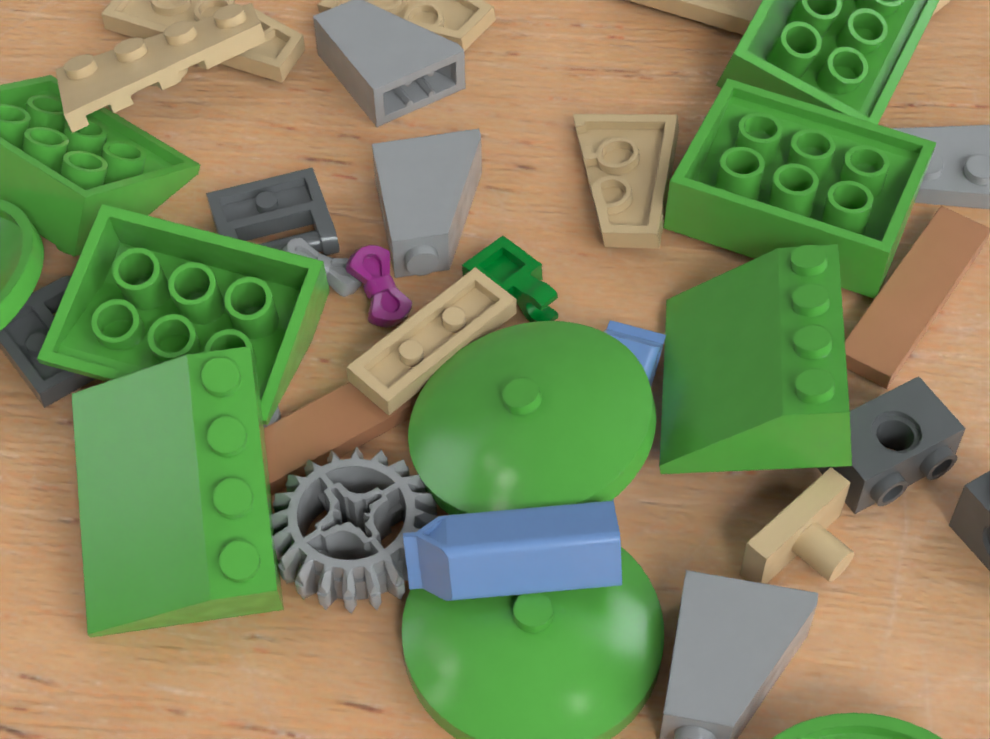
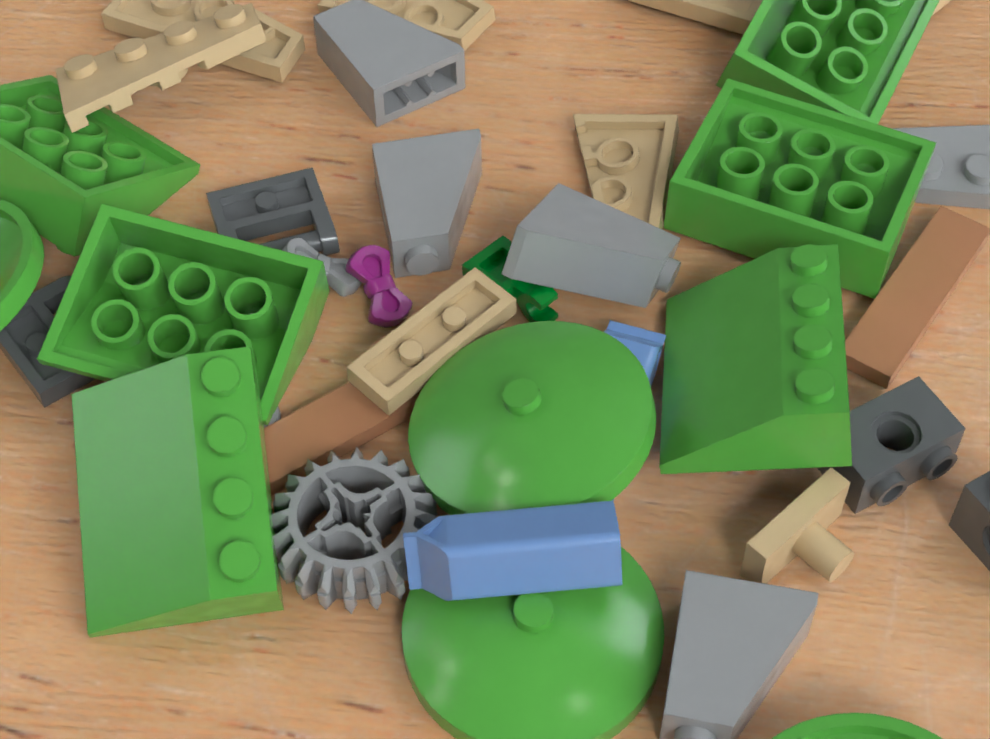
(592, 250): none -> light grey slope

